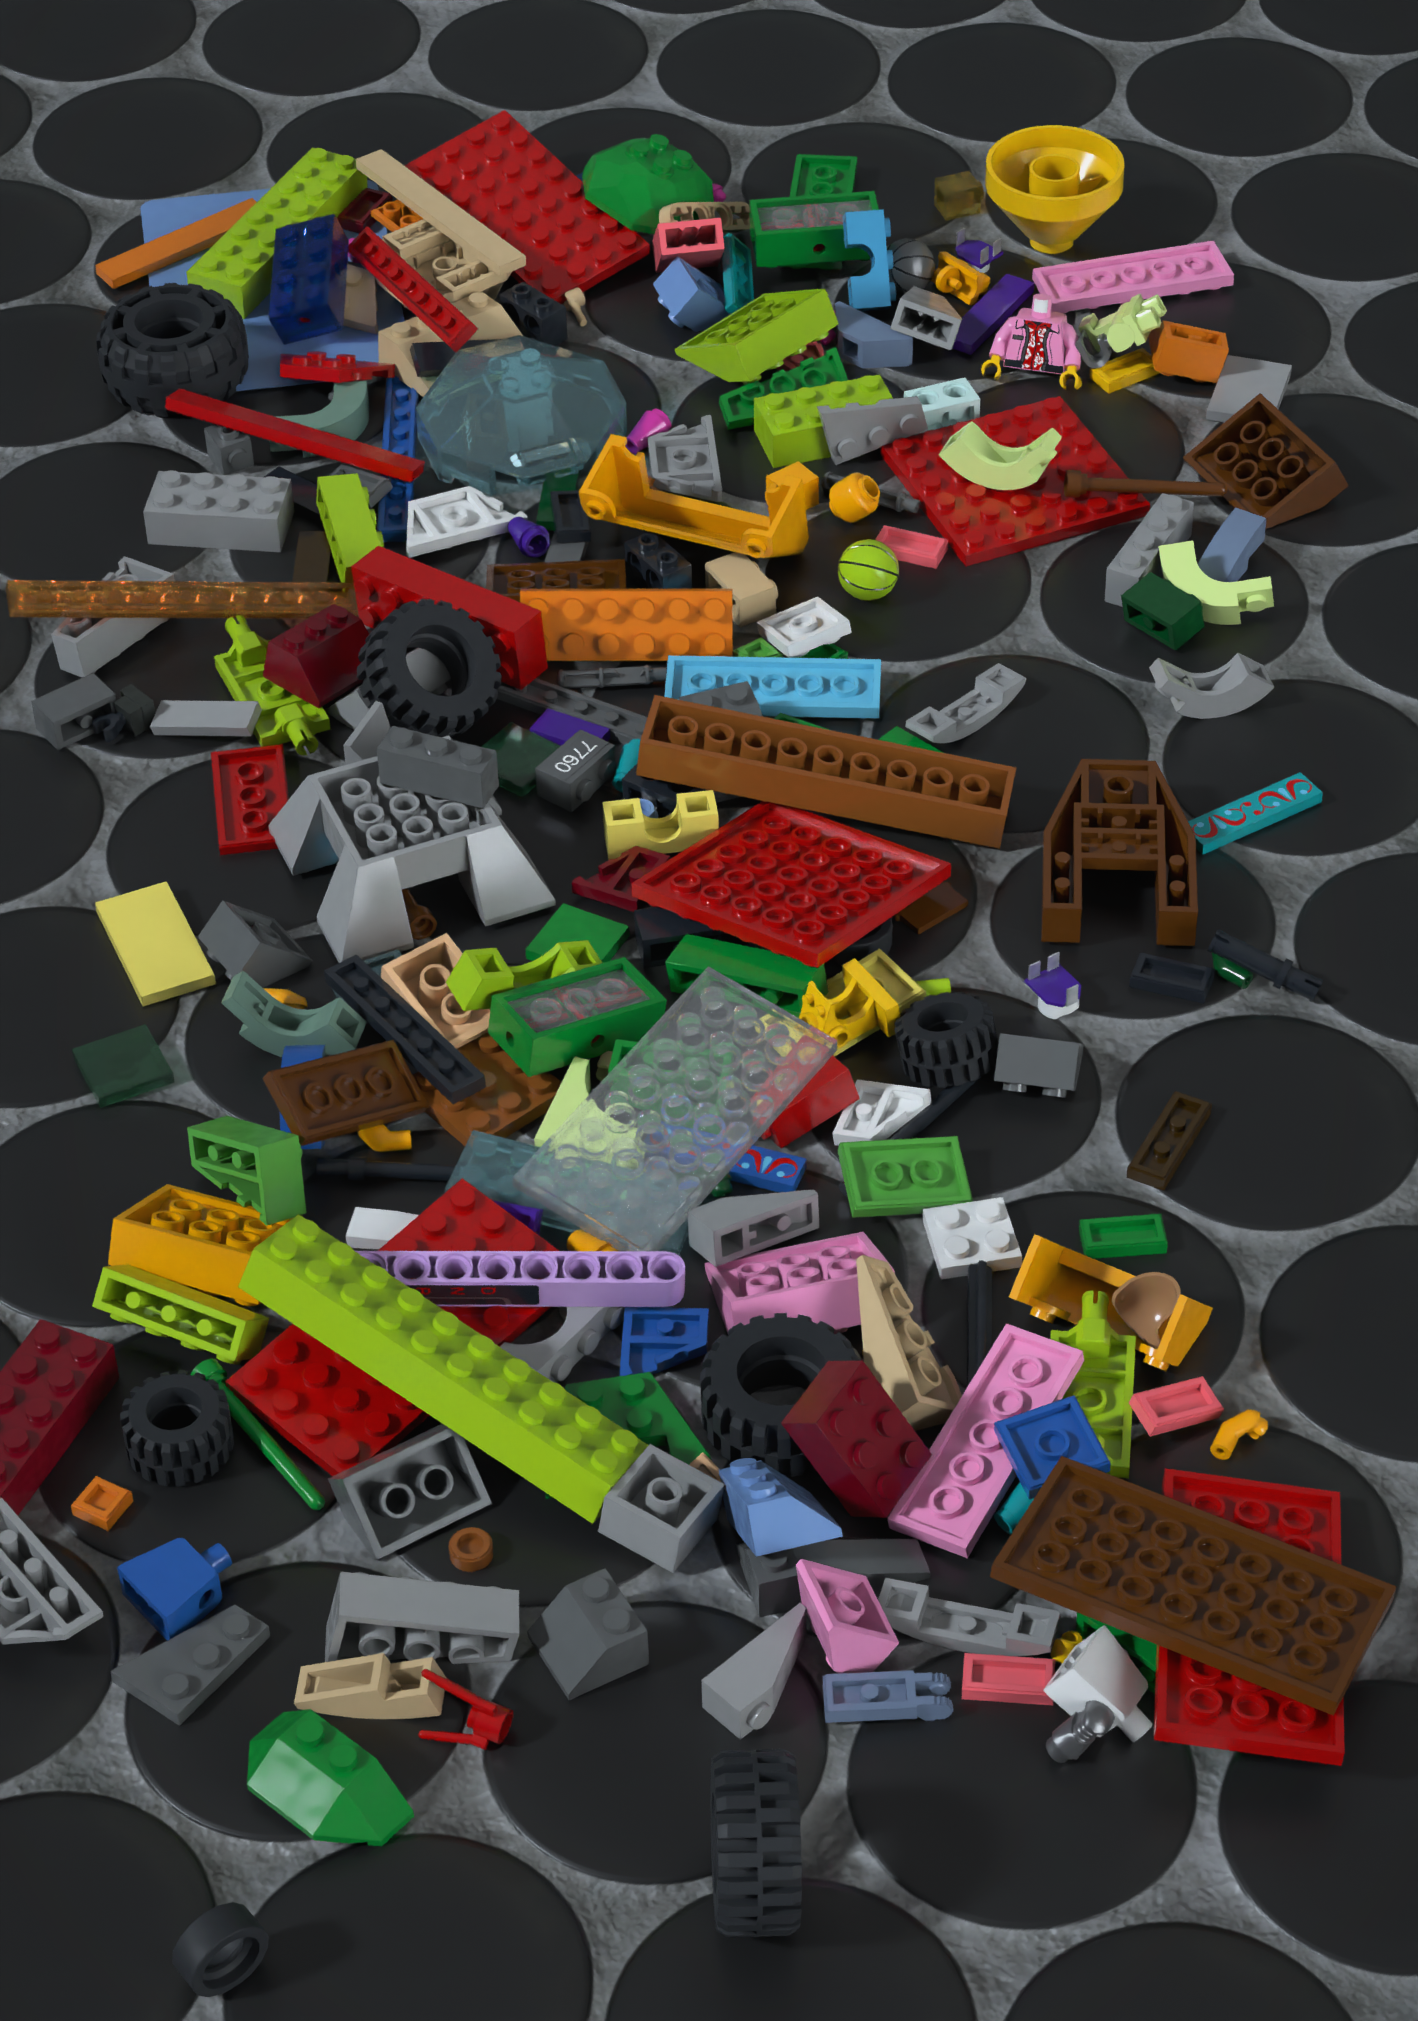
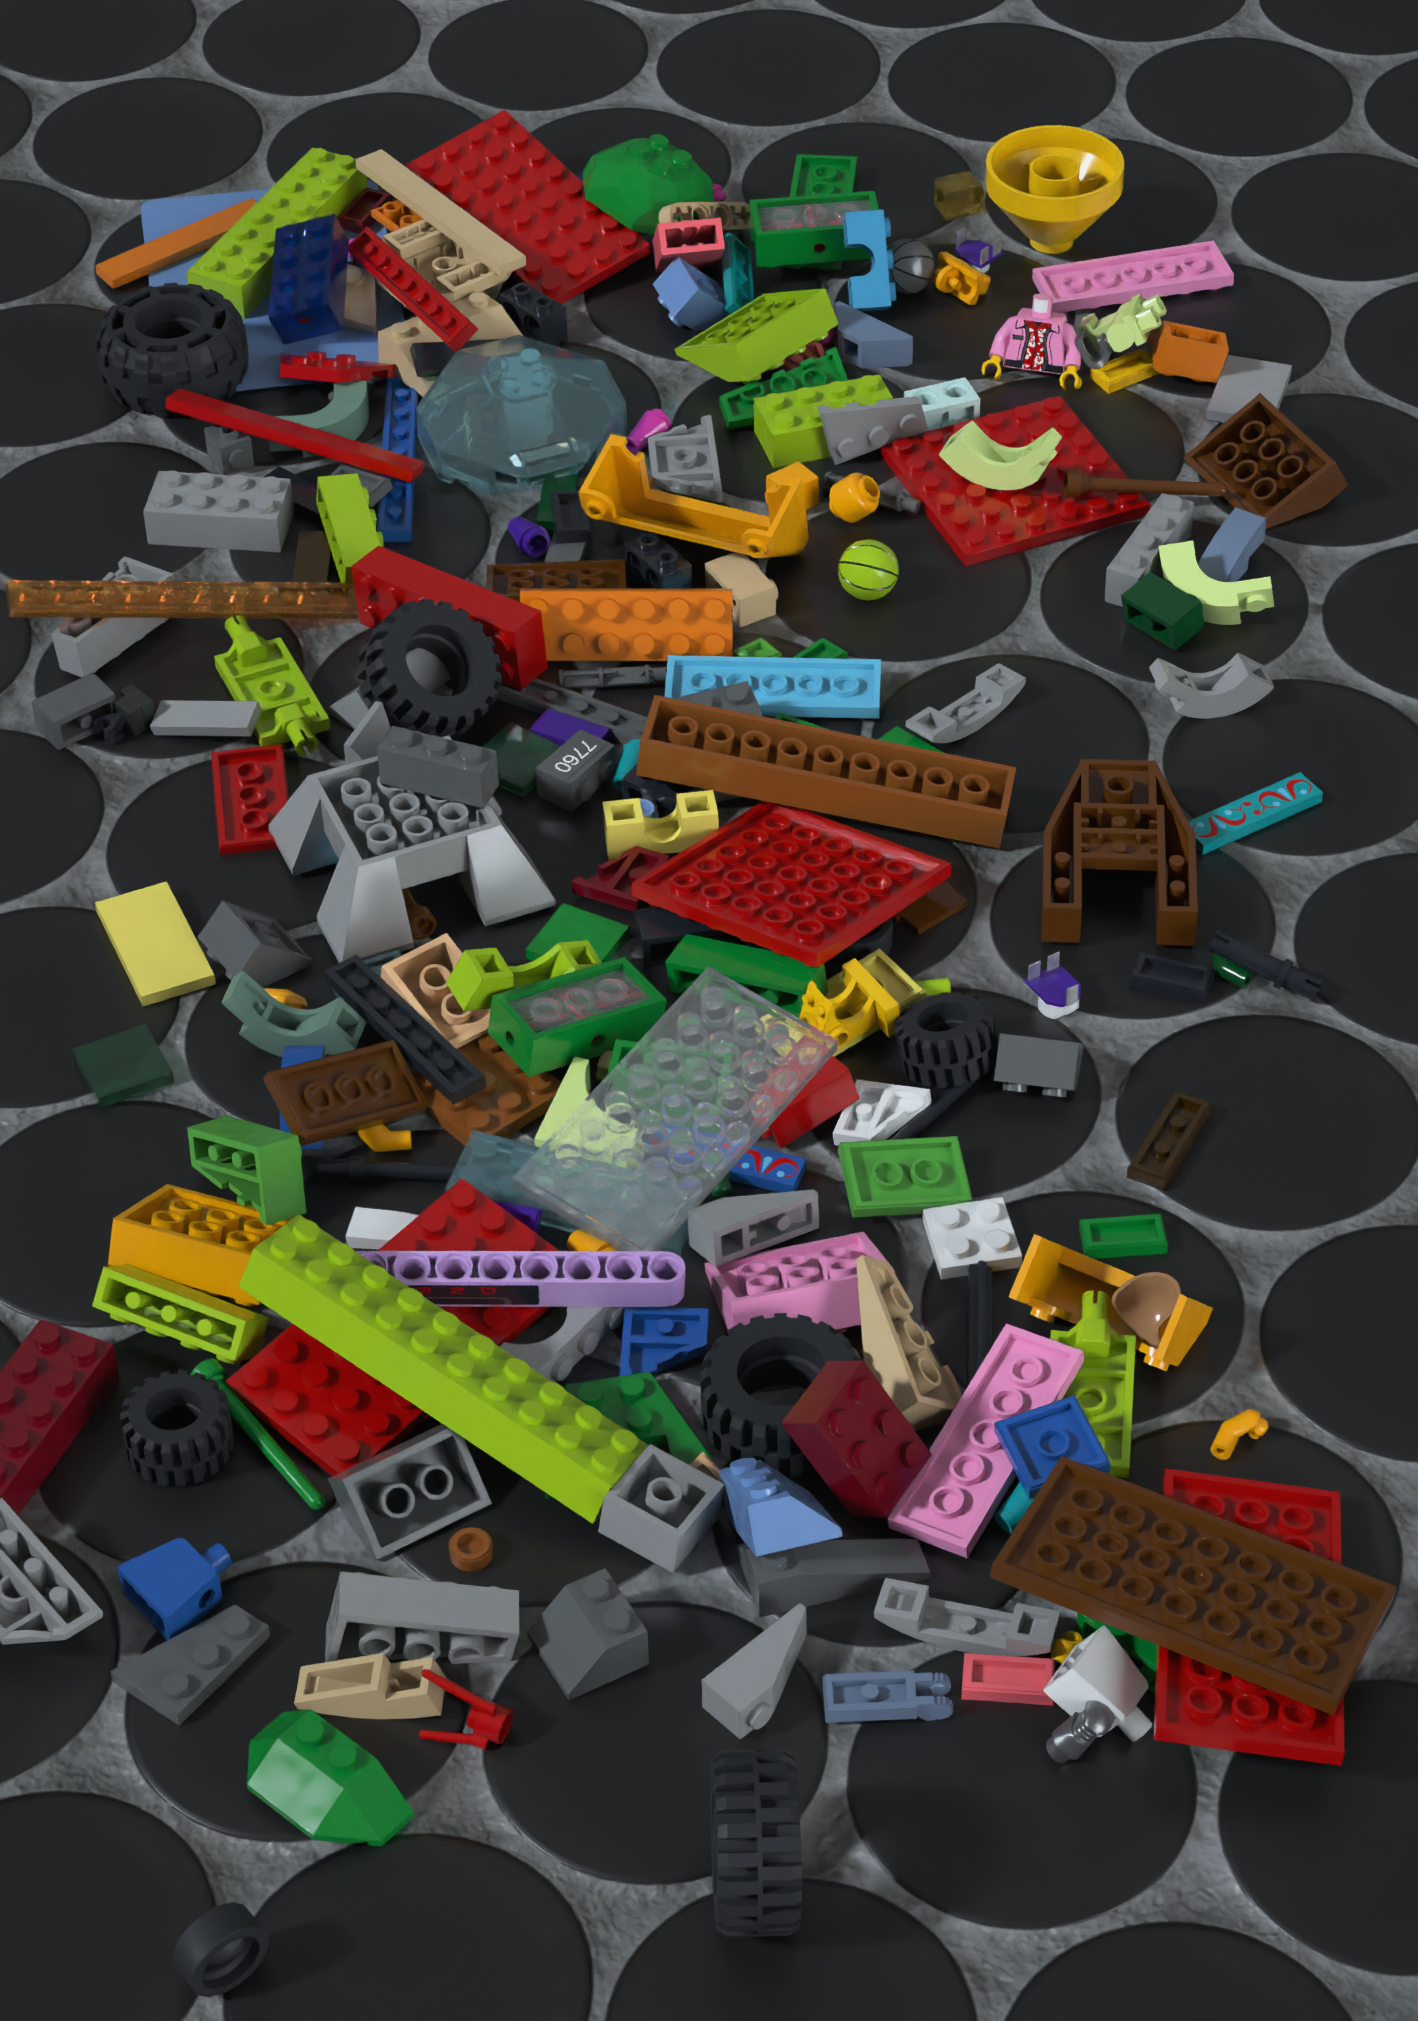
(102, 1503): orange tile -> none
(318, 656): dark red slope -> none
(453, 520): white wing -> none
(574, 301): tan hand -> none
(804, 627): white plate -> none
(845, 1617): bright pink slope -> none
(914, 546): coral tile -> none
(927, 318): light grey slope -> none
(991, 312): dark purple tile -> none
(1176, 1406): coral tile -> none

